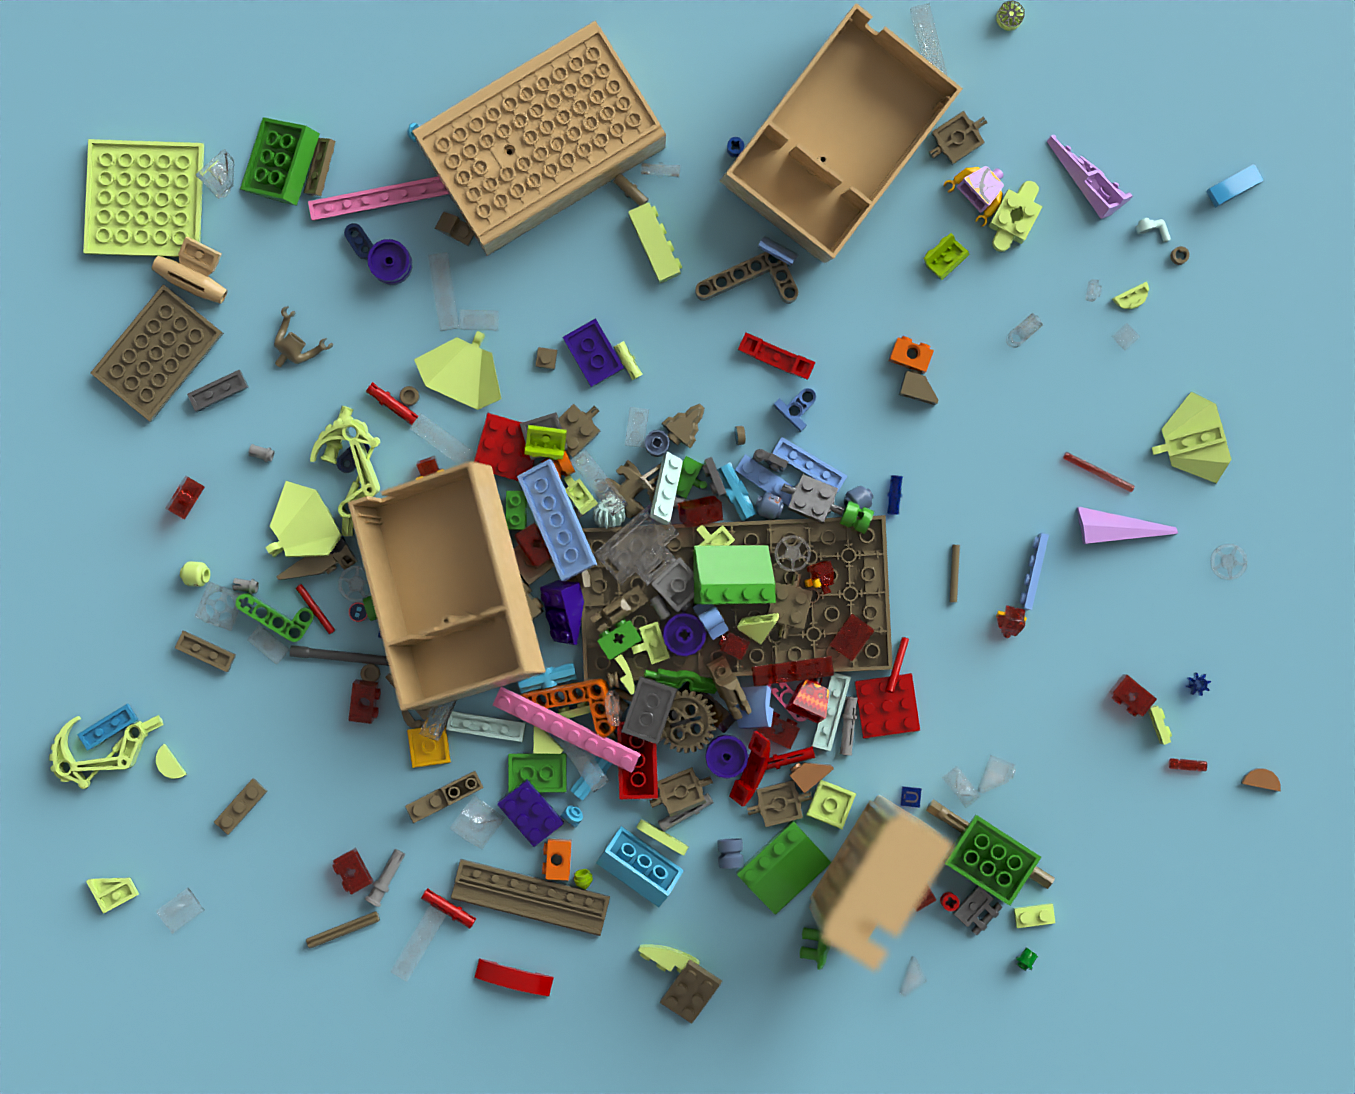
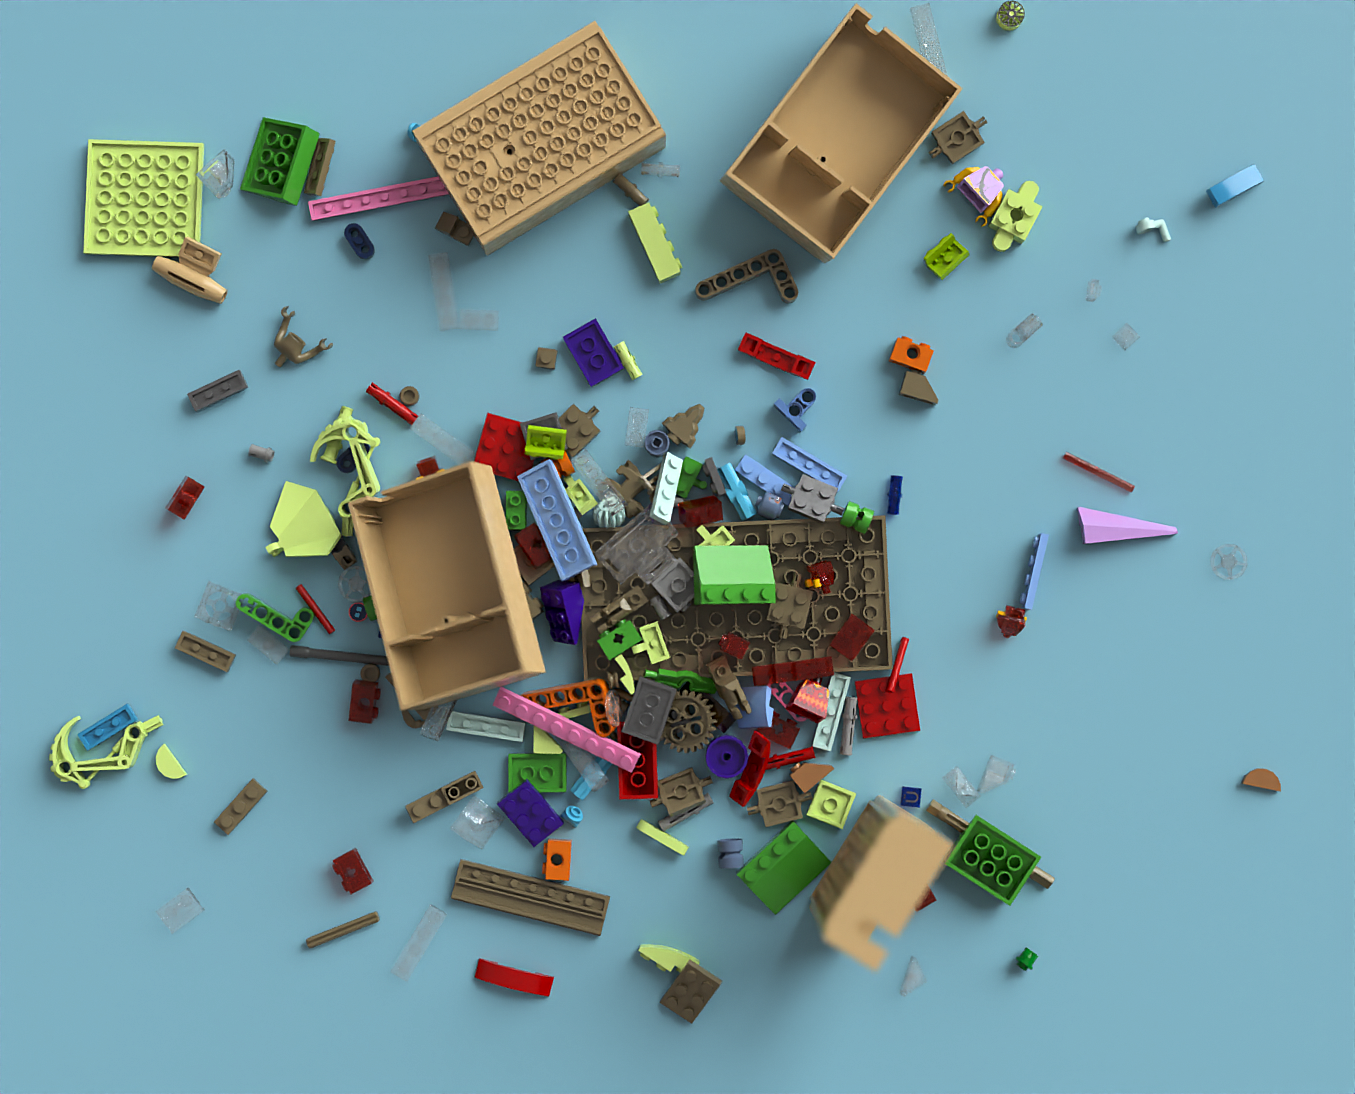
(112, 891): yellowish green wing -> none
(156, 353): dark tan plate -> none
(195, 574): yellowish green head -> none
(246, 585): light grey pin -> none
(310, 566): dark tan slope -> none
(381, 886): light grey pin -> none
(396, 271): dark purple wheel -> none
(426, 750): yellow tile -> none
(456, 913): red pin -> none
(461, 372): yellowish green panel -> none
(549, 679): medium azure piece -> none
(583, 878): lime plate -> none
(640, 867): medium azure slope -> none
(688, 645): dark purple wheel -> none
(711, 619): light blue tile -> none
(735, 141): blue bush -> none
(758, 626): yellowish green slope -> none
(776, 463): flat silver plate -> none
(777, 251): light blue slope -> none
(792, 553): clear wheel -> none
(818, 954): bright green connector -> none
(860, 496): sand blue head -> none
(954, 573): dark tan piece -> none
(954, 905): red bush -> none
(973, 906): flat silver plate -> none
(1034, 915): yellowish green plate -> none
(1098, 190): lavender wedge -> none
(1132, 298): yellowish green tile -> none
(1143, 698): clear red brick -> none
(1162, 731): yellowish green plate -> none
(1180, 249): dark tan bush -> none
(1185, 764): clear red axle -> none
(1196, 439): yellowish green panel -> none
(1203, 682): clear blue gear -> none

